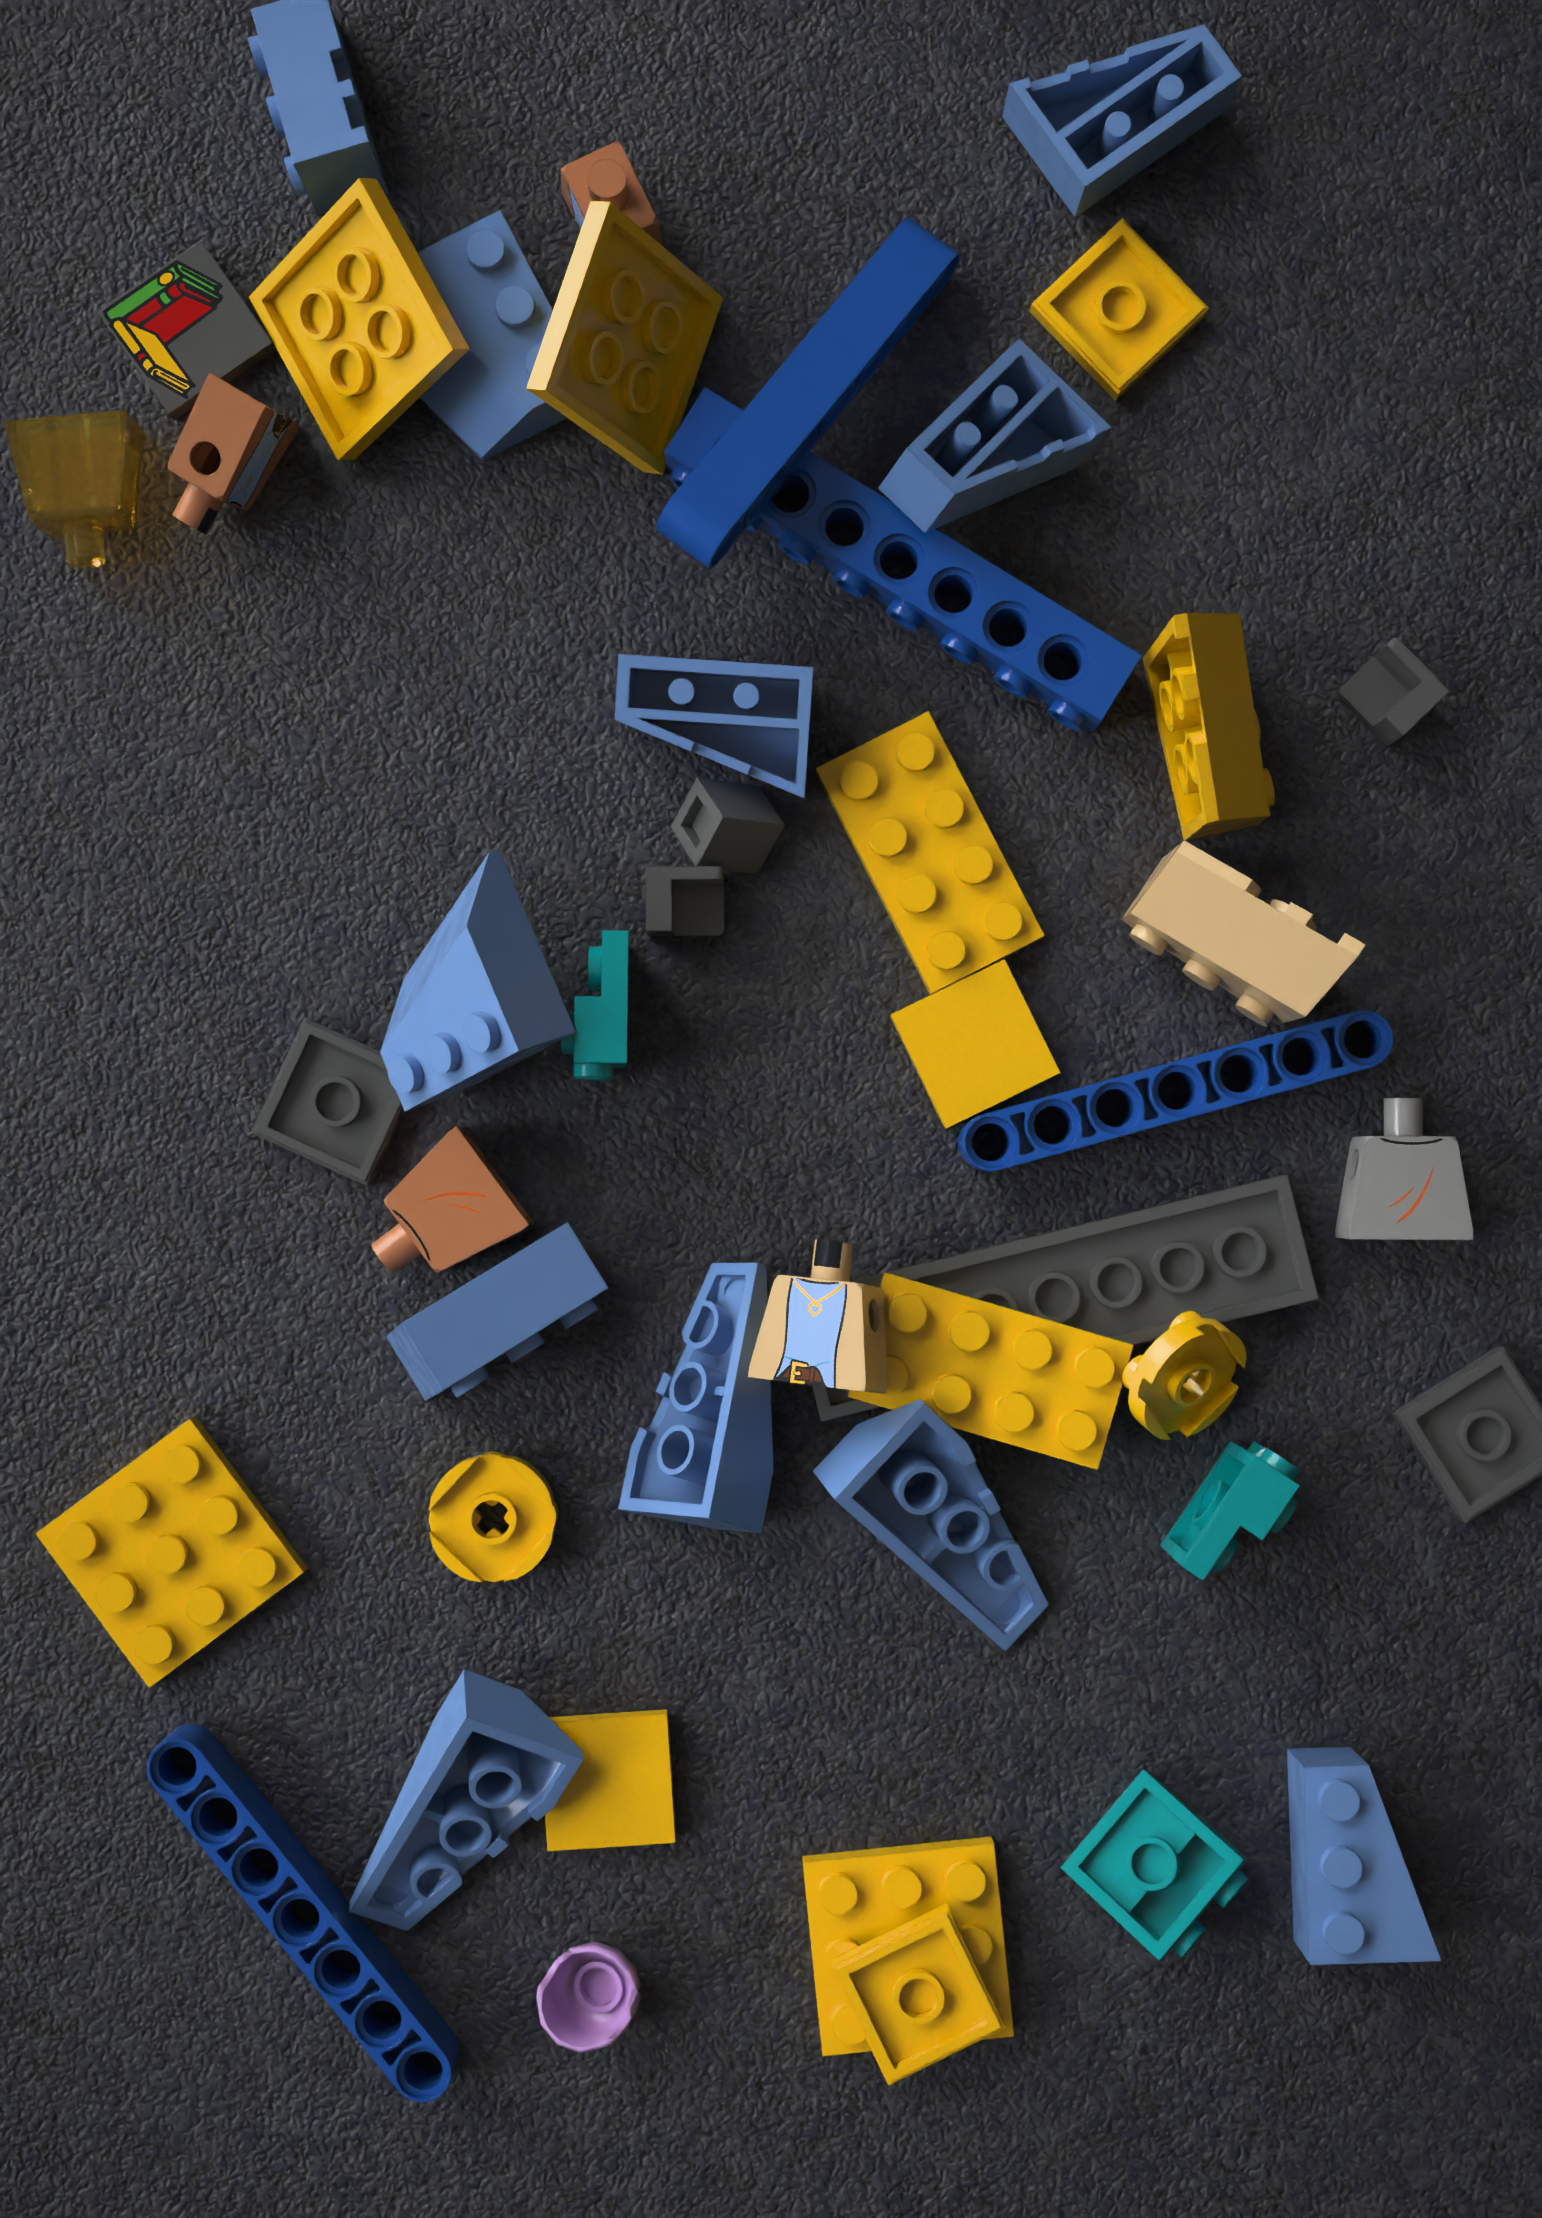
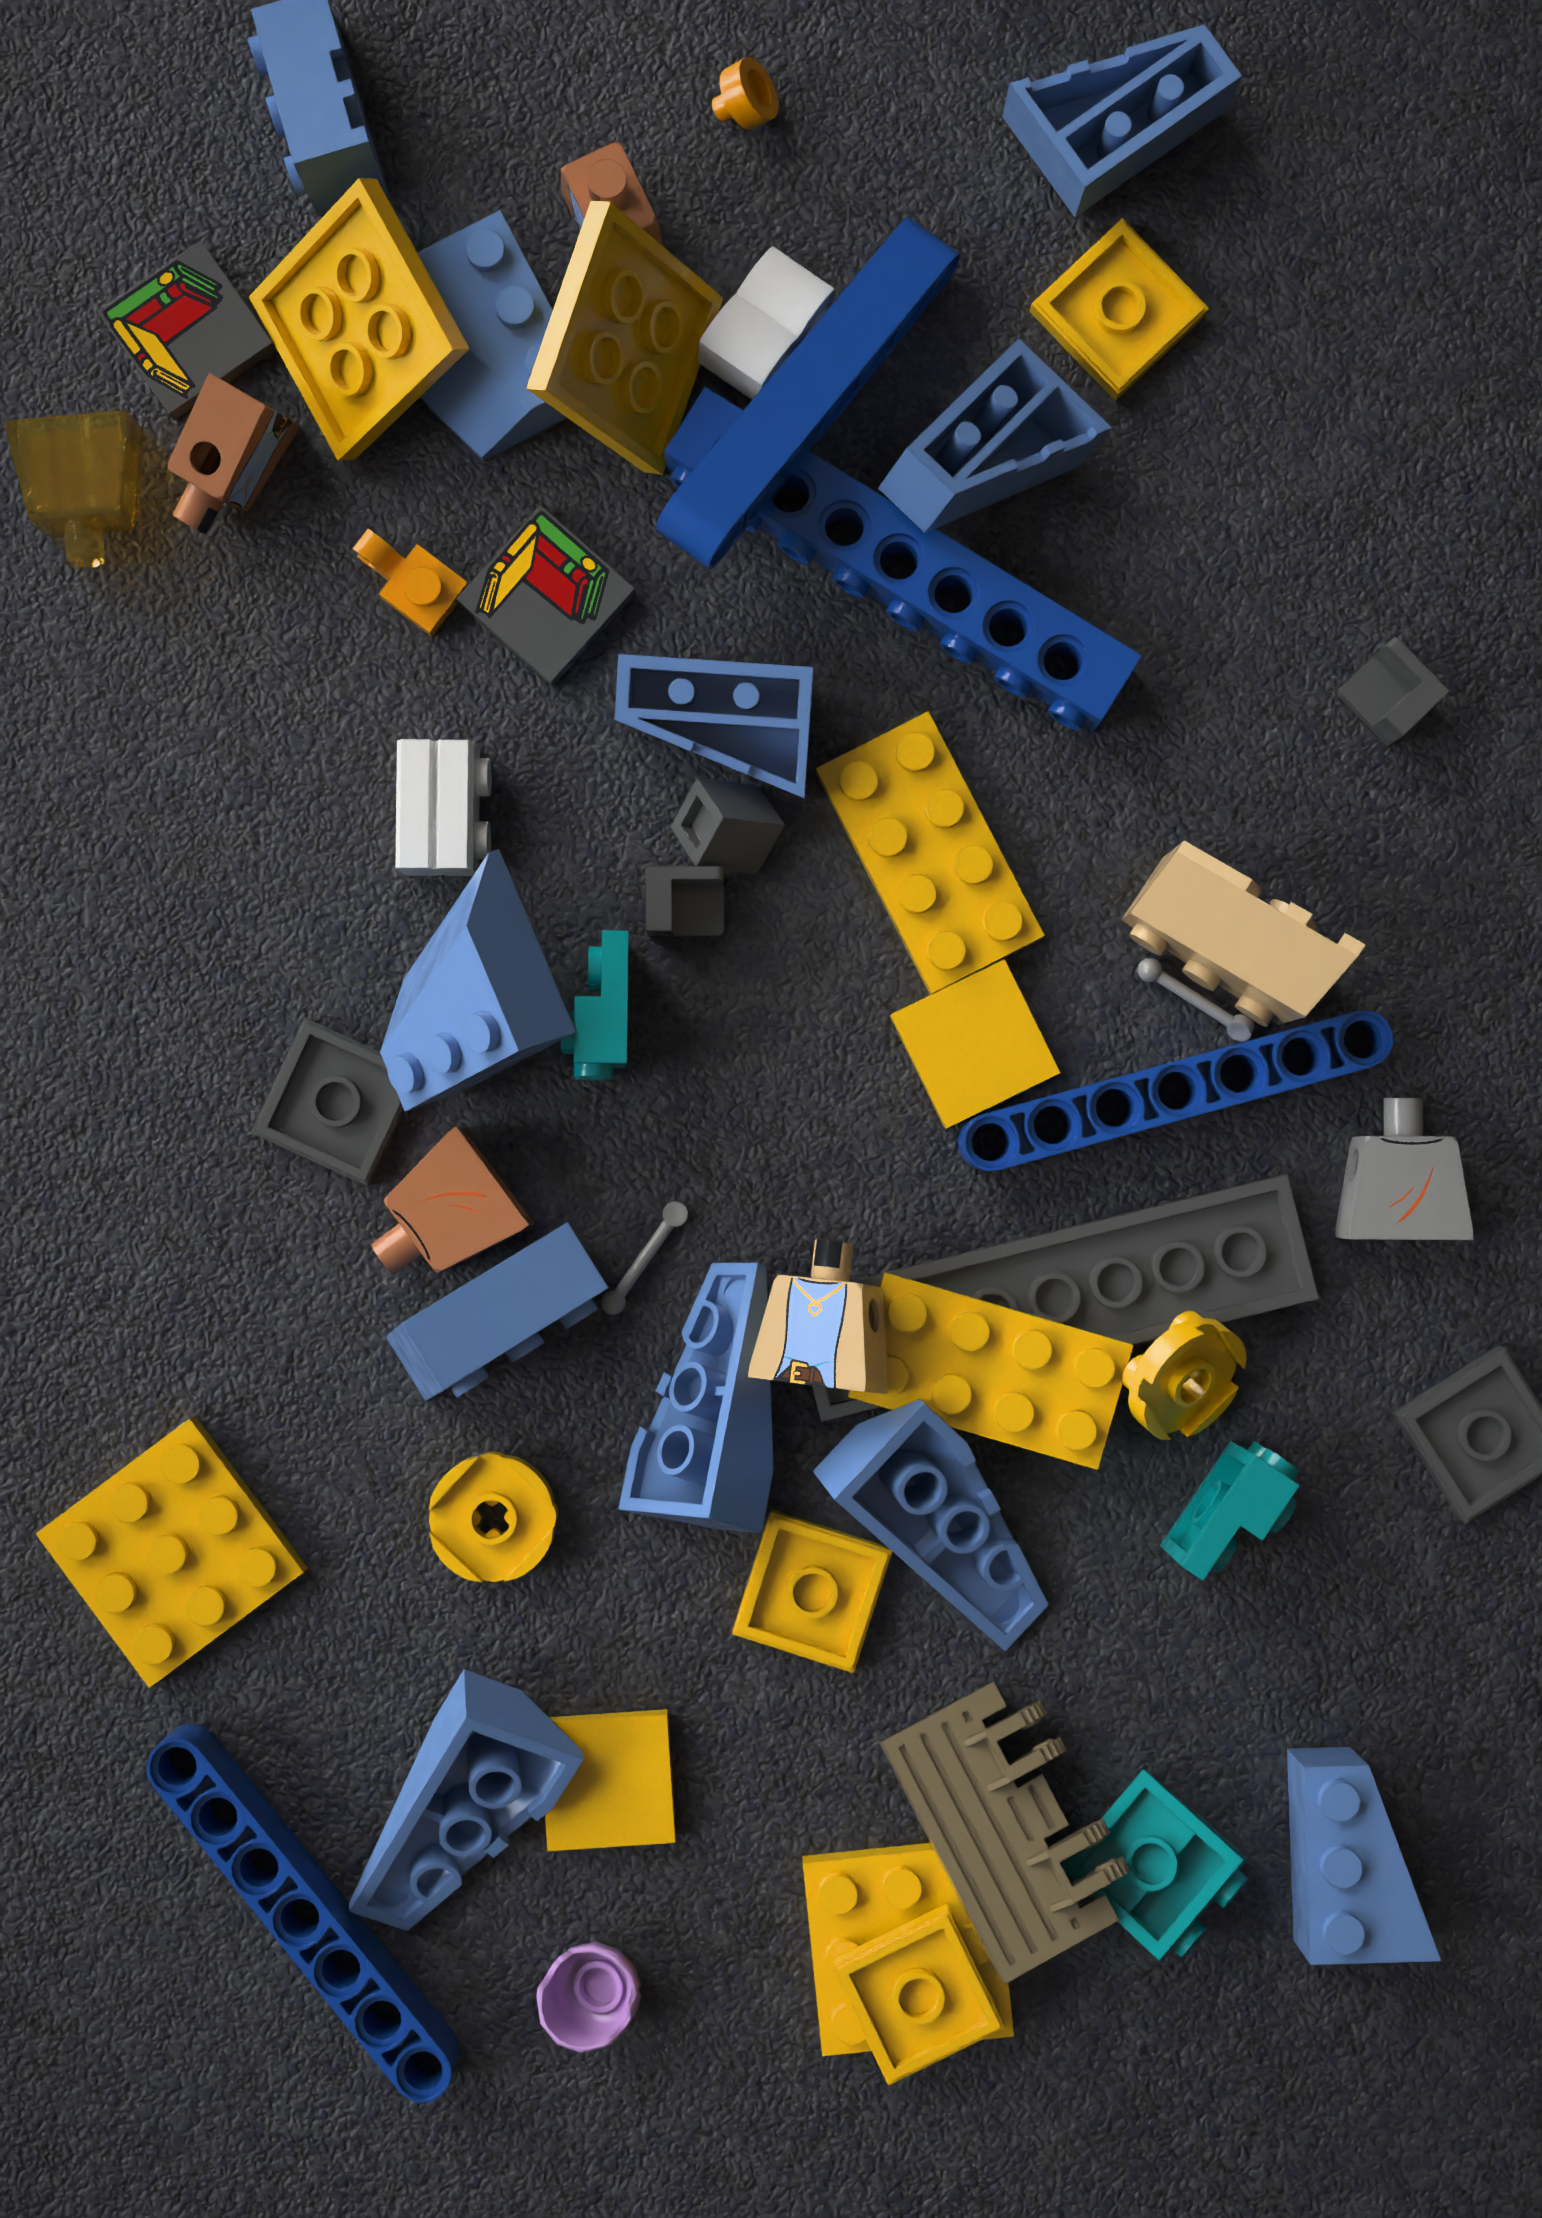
(416, 585): none -> light orange plate
(439, 807): none -> white brick
(546, 595): none -> tile
(614, 1301): none -> light grey hinge
(746, 95): none -> light orange tile
(763, 322): none -> white brick
(812, 1591): none -> yellow tile
(995, 1832): none -> dark tan hinge
(1208, 724): yellow wedge -> none
(1238, 1026): none -> light grey hinge

